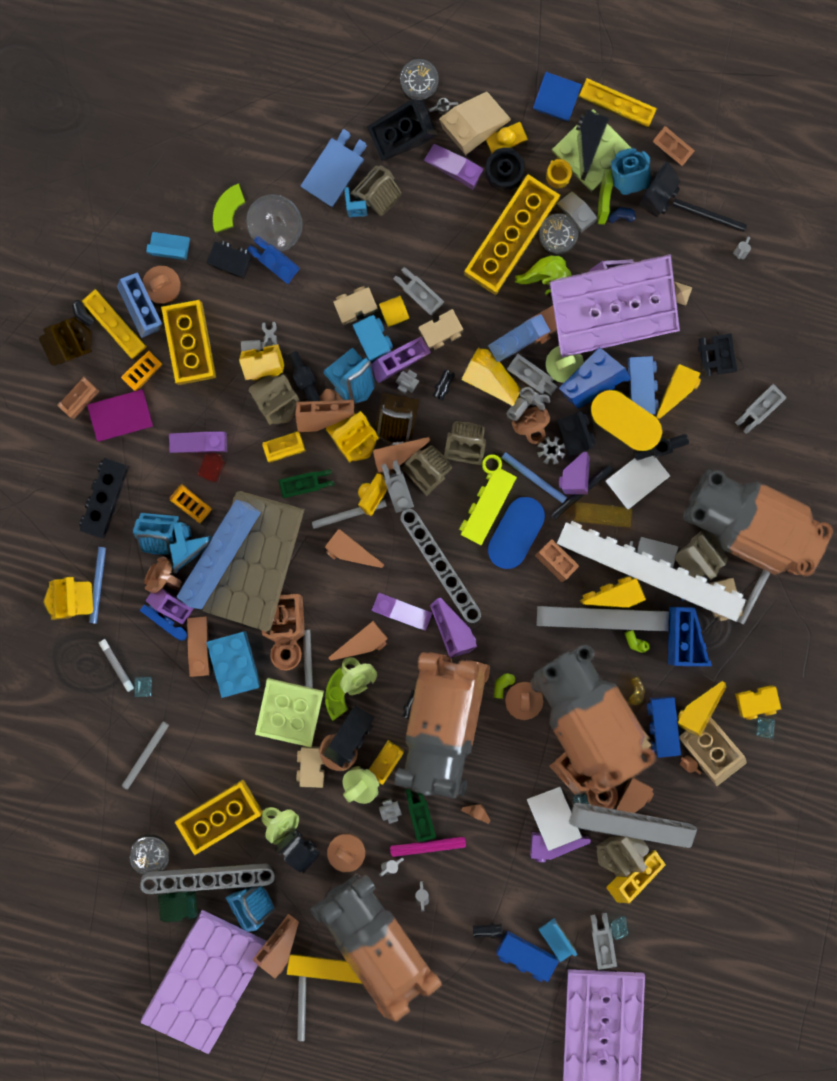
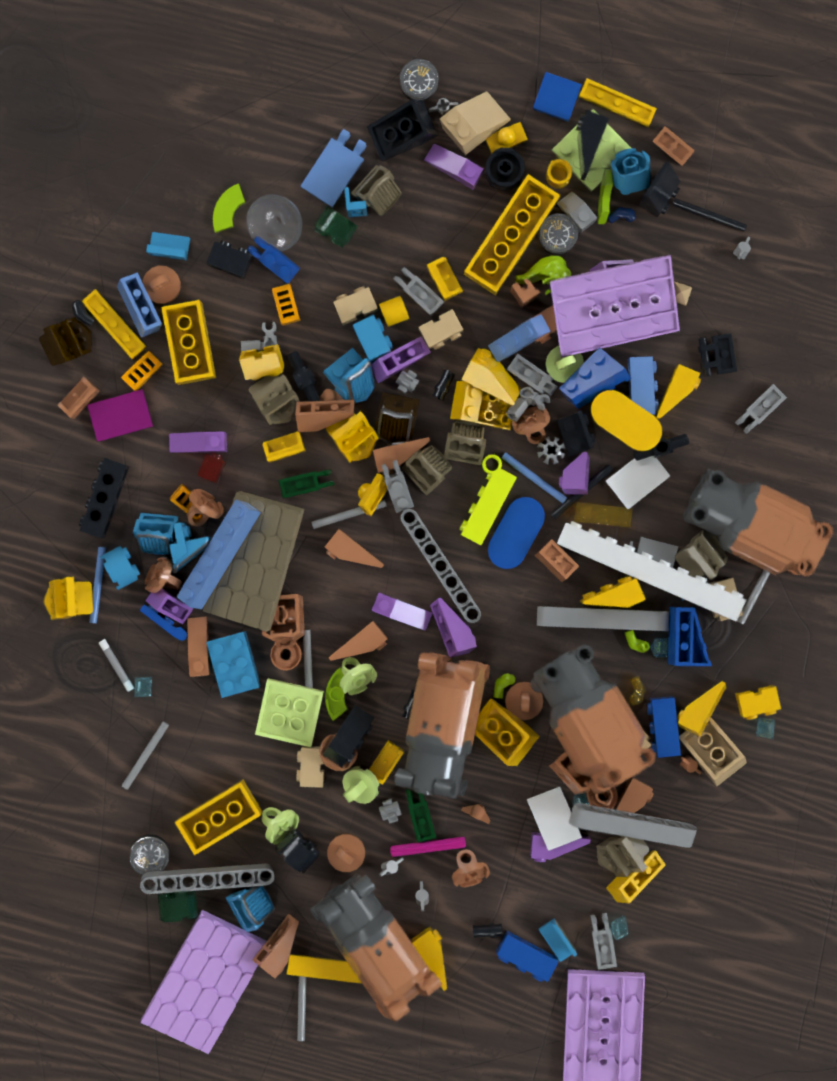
(119, 567): none -> dark azure brick
(203, 504): none -> nougat tile
(290, 319): none -> light orange slope
(336, 226): none -> clear green brick
(430, 949): none -> yellow slope
(444, 278): none -> yellow hinge
(469, 873): none -> nougat tile
(479, 407): none -> yellow slope
(504, 733): none -> yellow slope
(525, 294): none -> nougat hinge
(660, 647): none -> clear light blue slope

